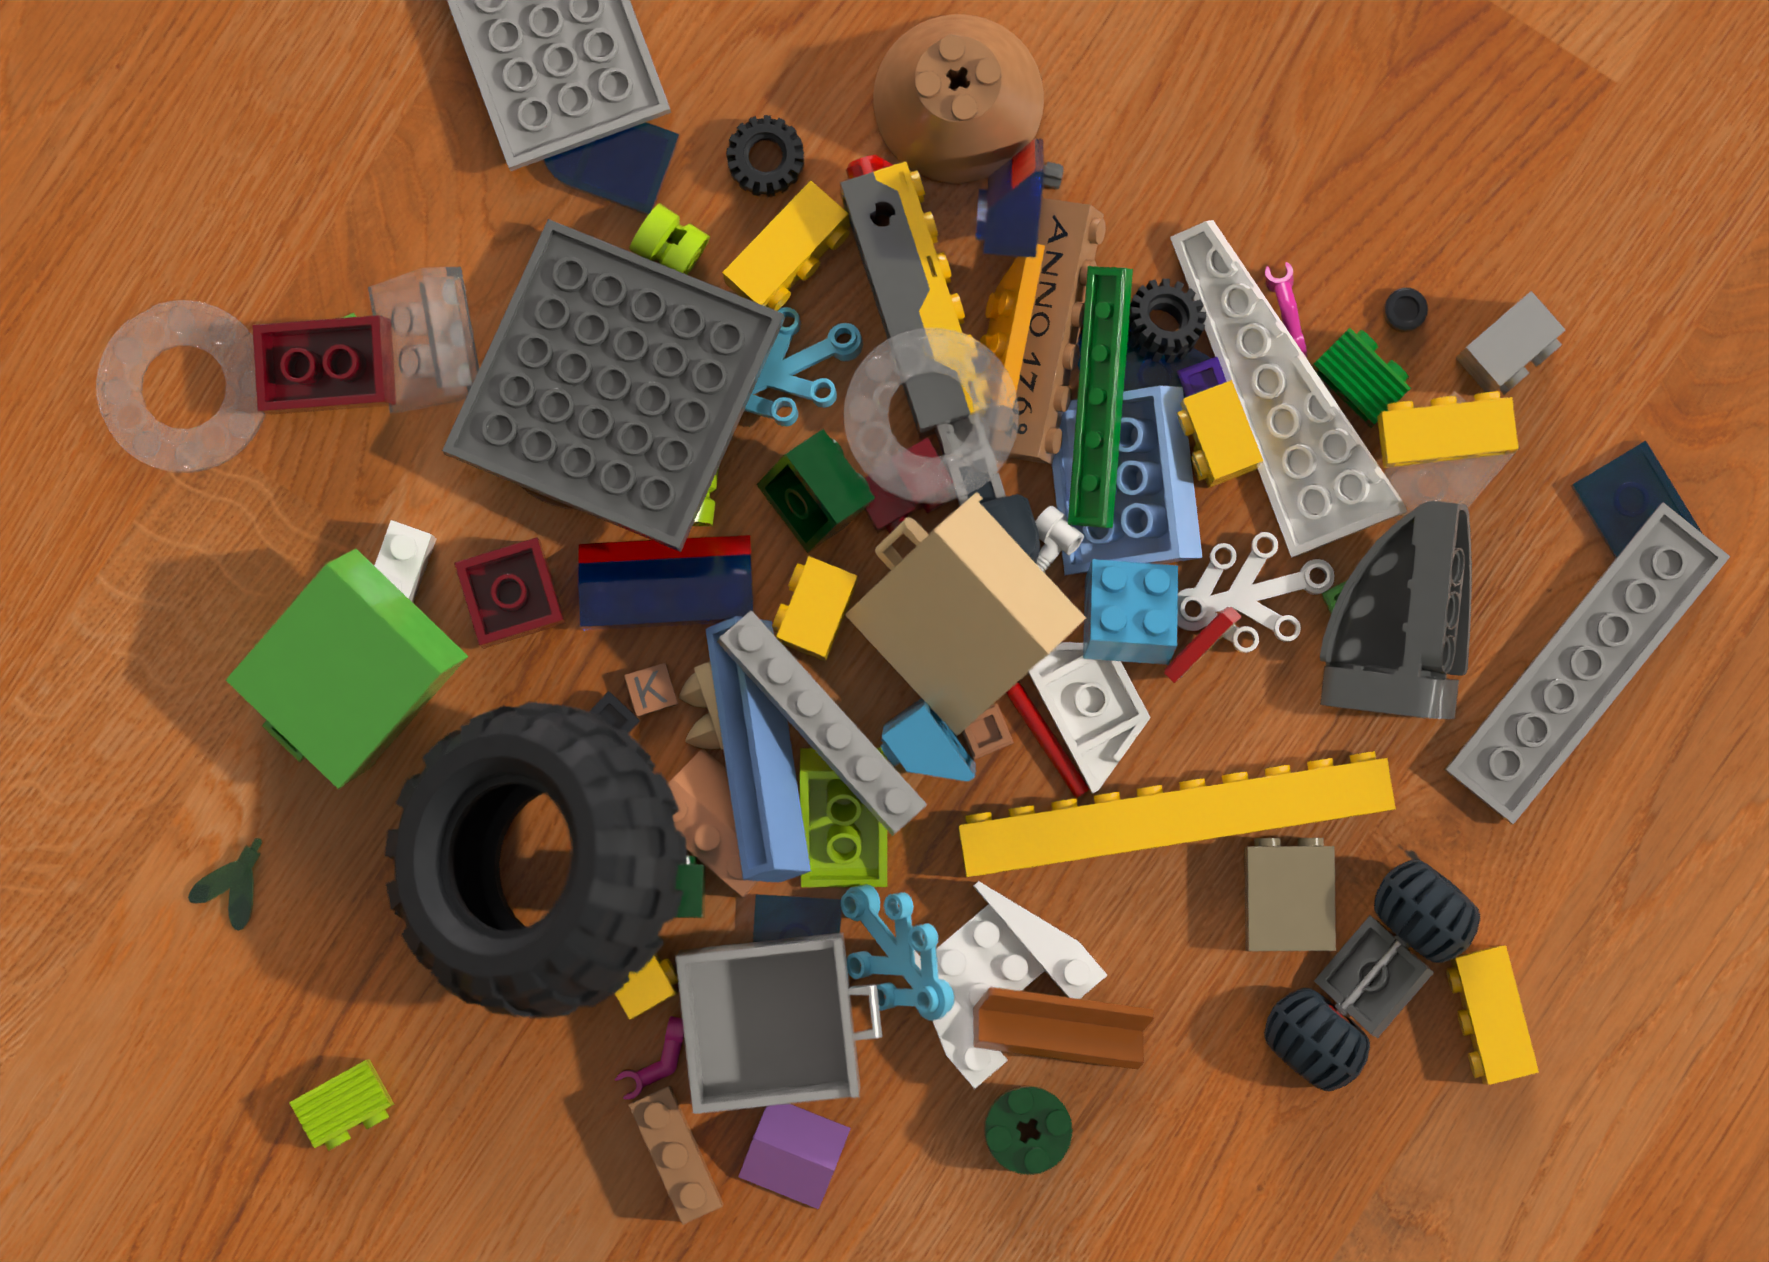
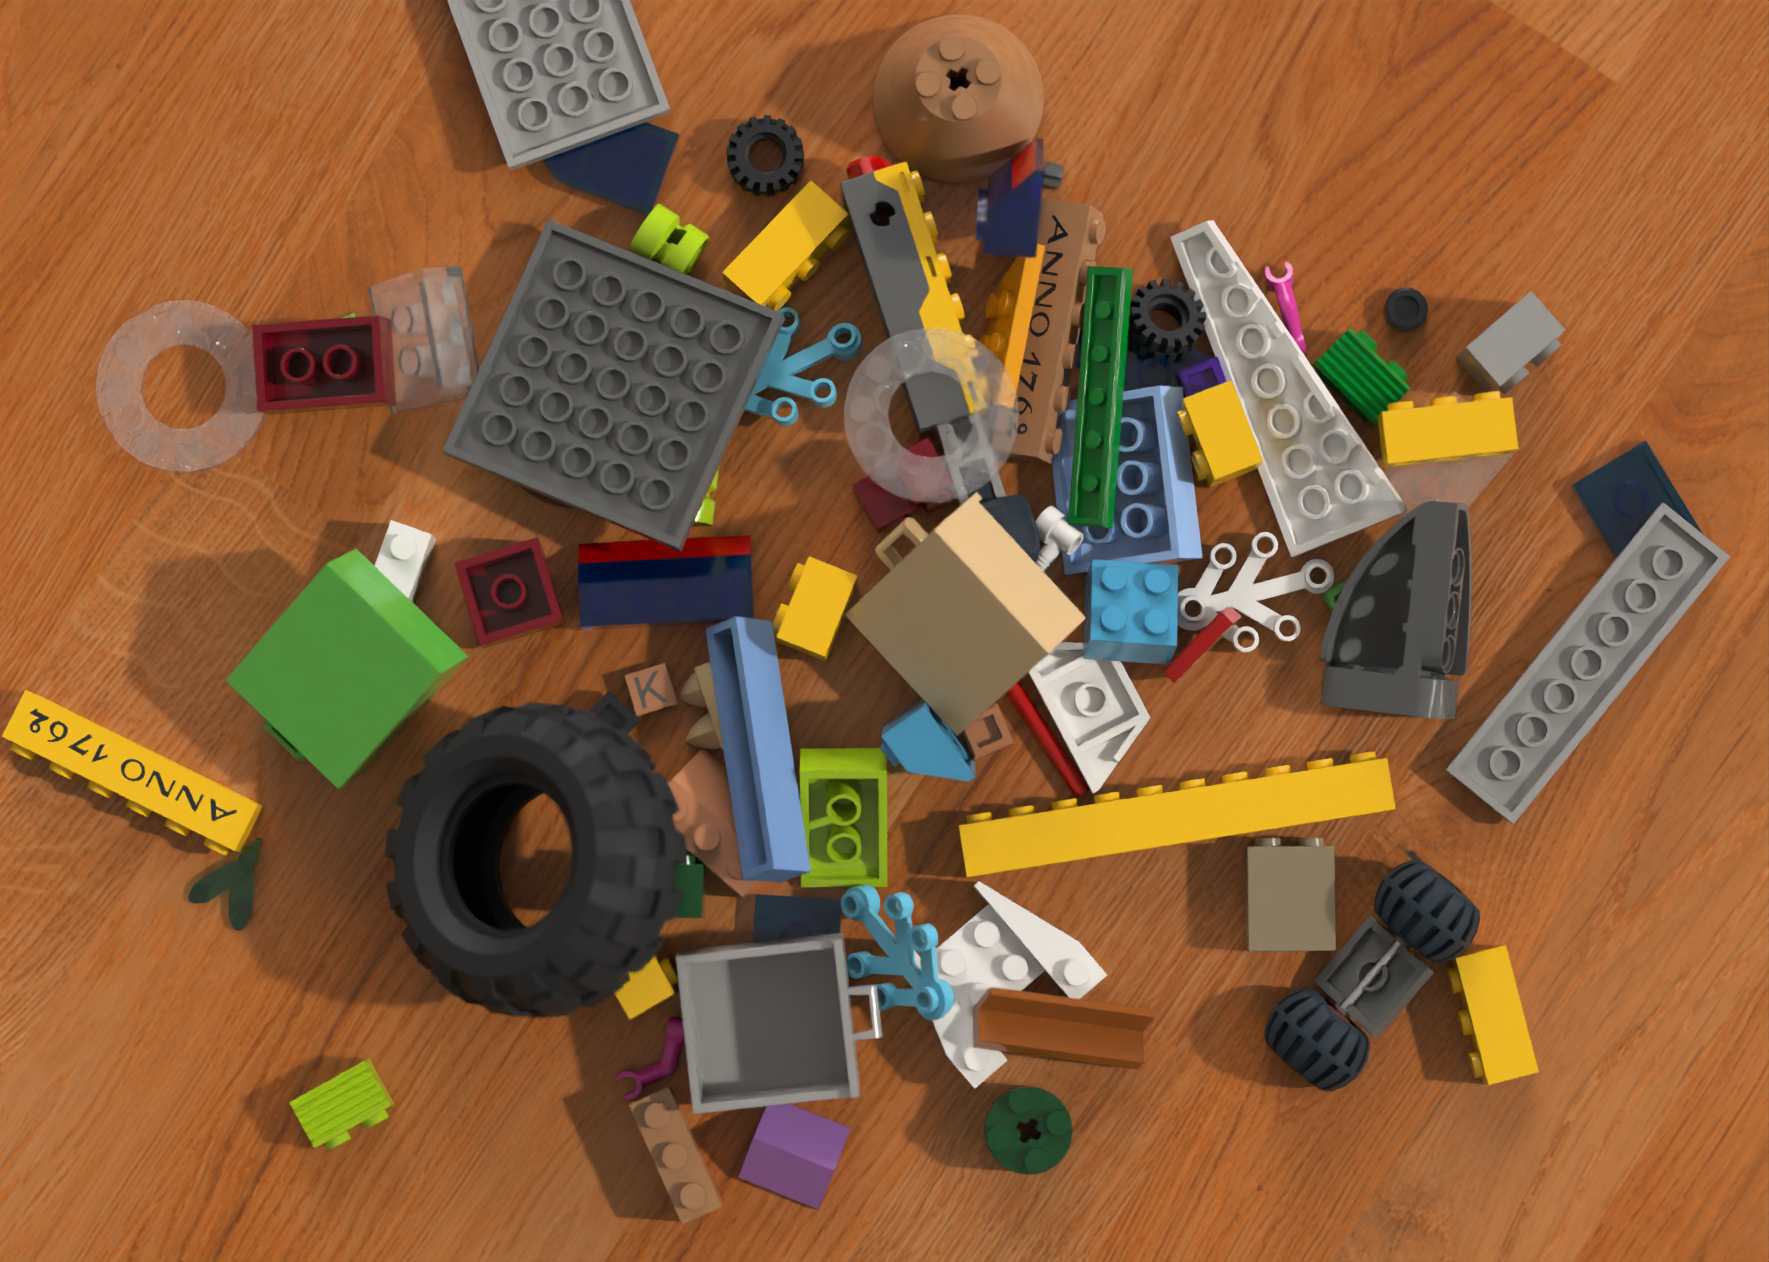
(131, 771): none -> yellow brick
(815, 490): dark green brick -> none
(821, 723): light grey plate -> none

